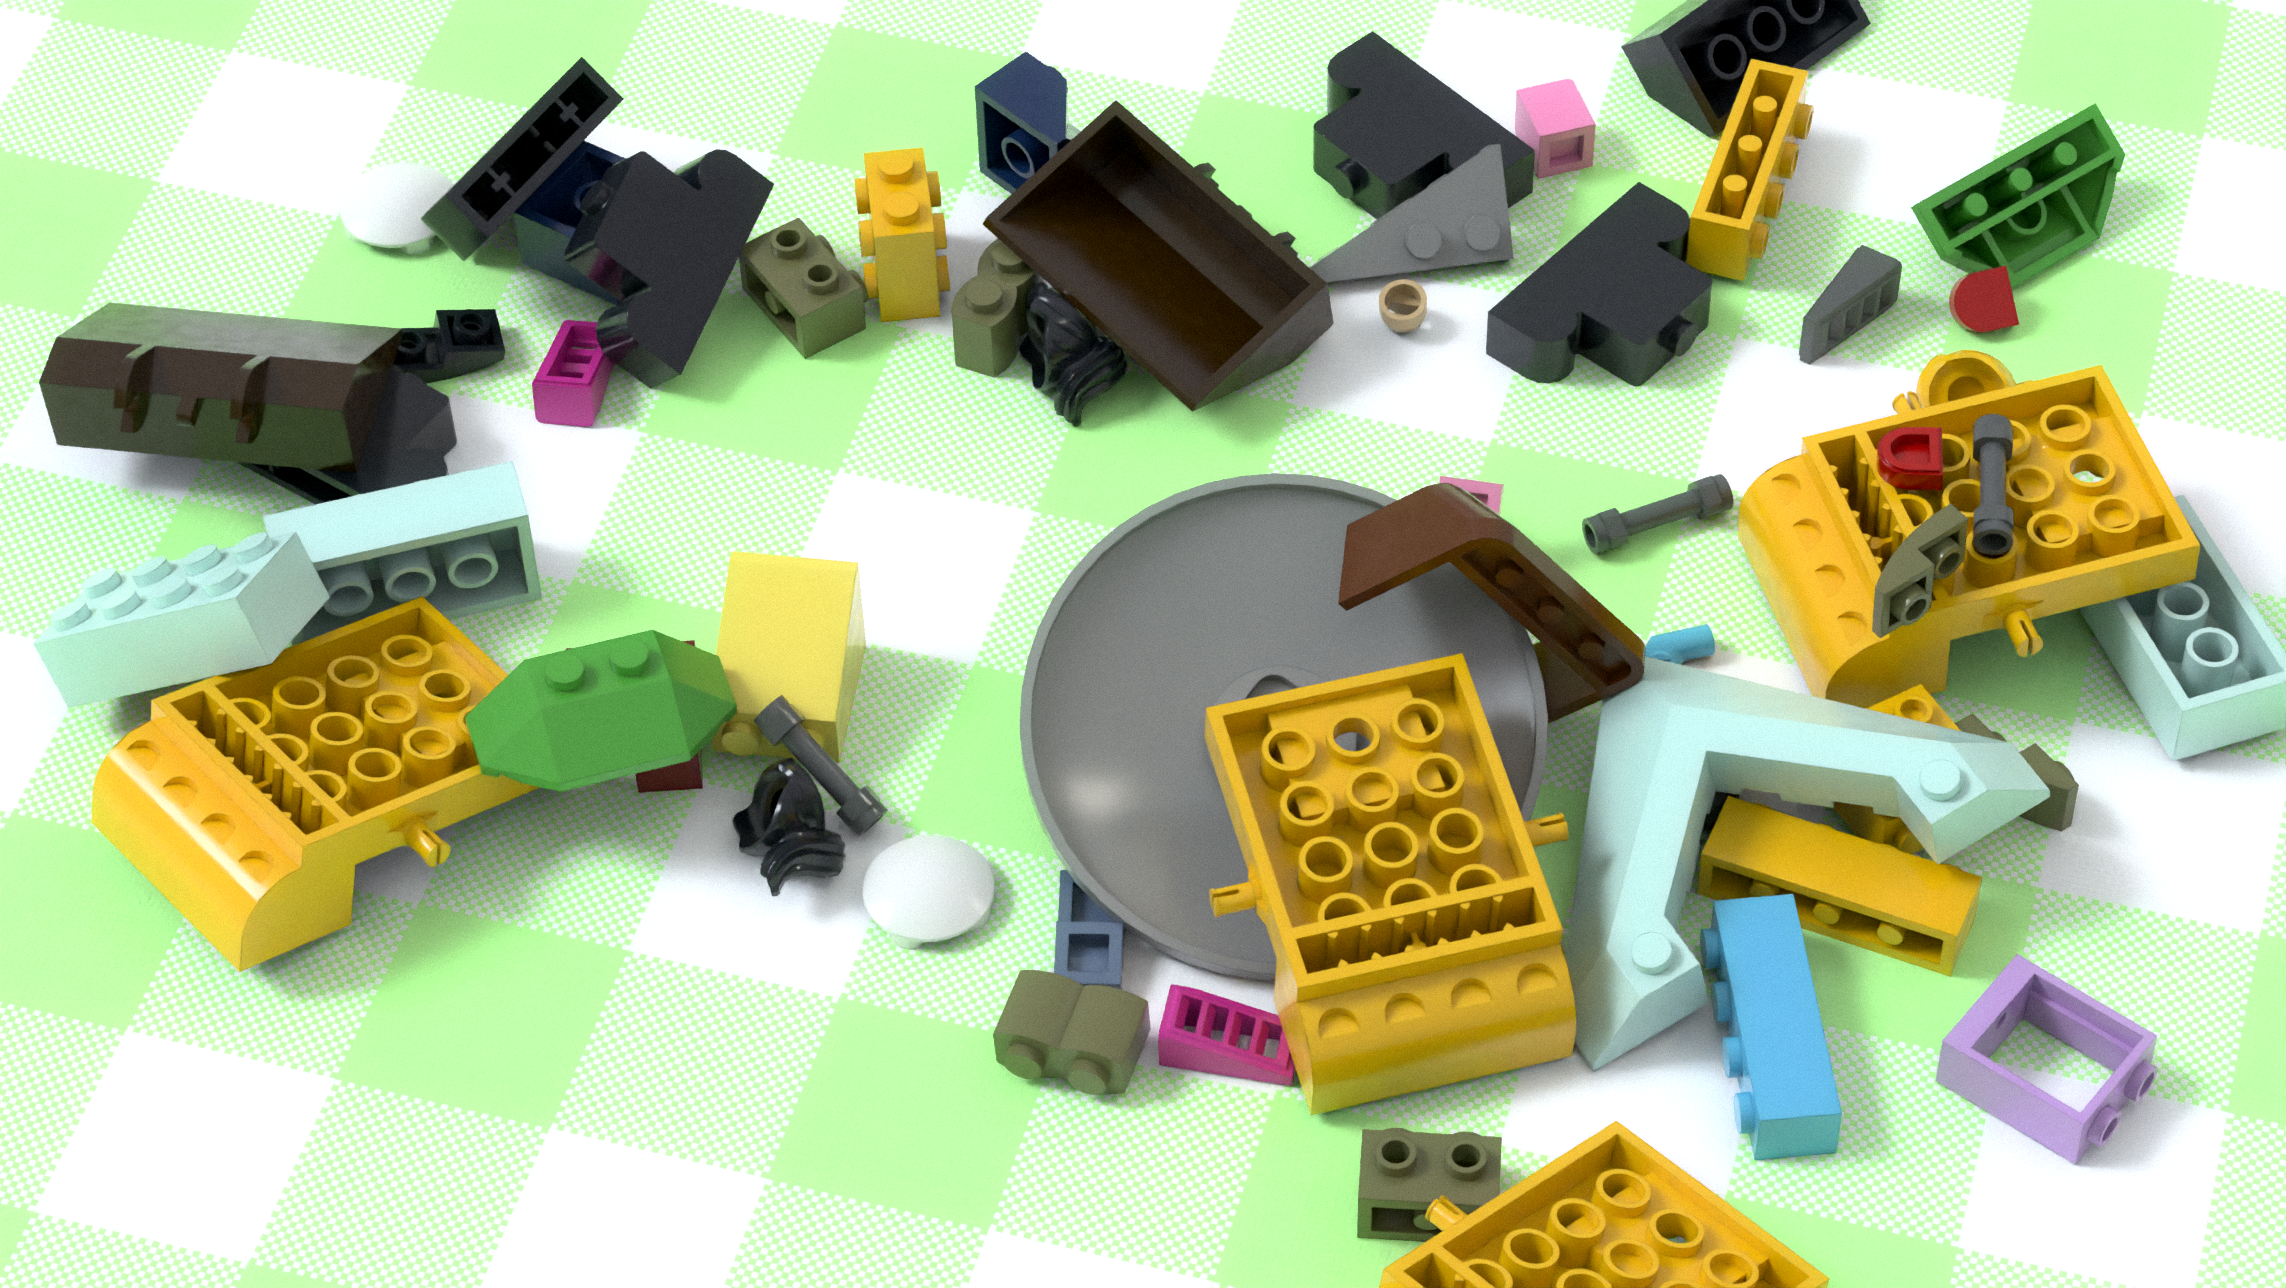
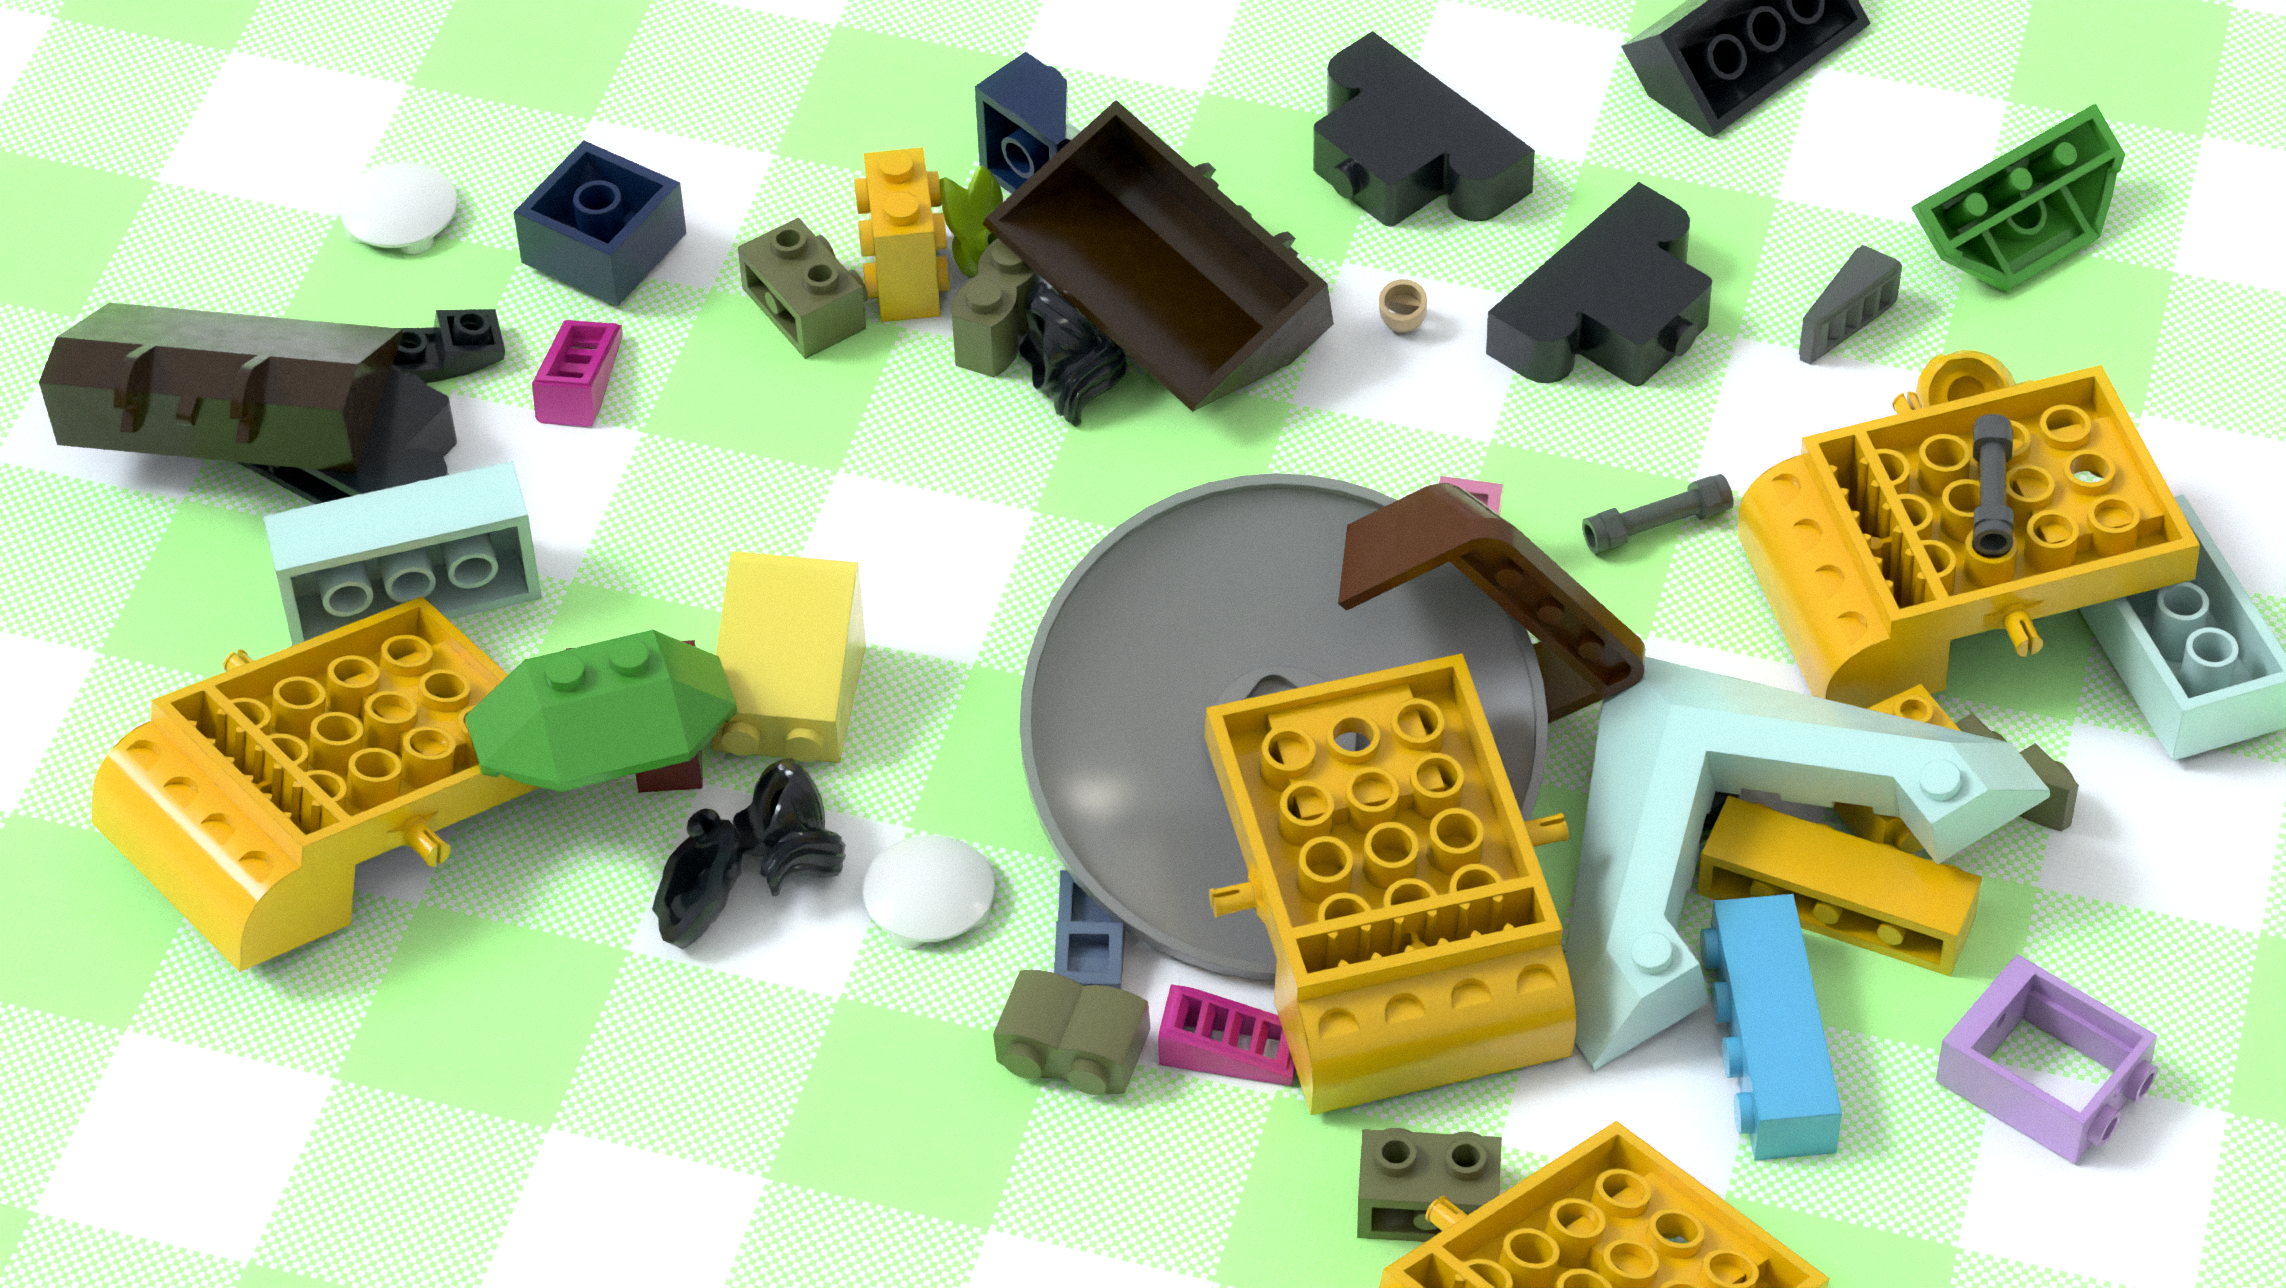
(181, 619): light aqua brick -> none
(521, 159): black brick -> none
(664, 252): black brick -> none
(698, 878): none -> black arm
(782, 724): dark grey bar -> none
(965, 214): none -> lime plate
(1447, 225): light grey wing -> none
(1556, 126): bright pink panel -> none
(1681, 644): medium azure arm -> none
(1748, 170): yellow brick -> none
(1907, 579): olive slope -> none
(1911, 458): red tile -> none
(1983, 301): red tile -> none

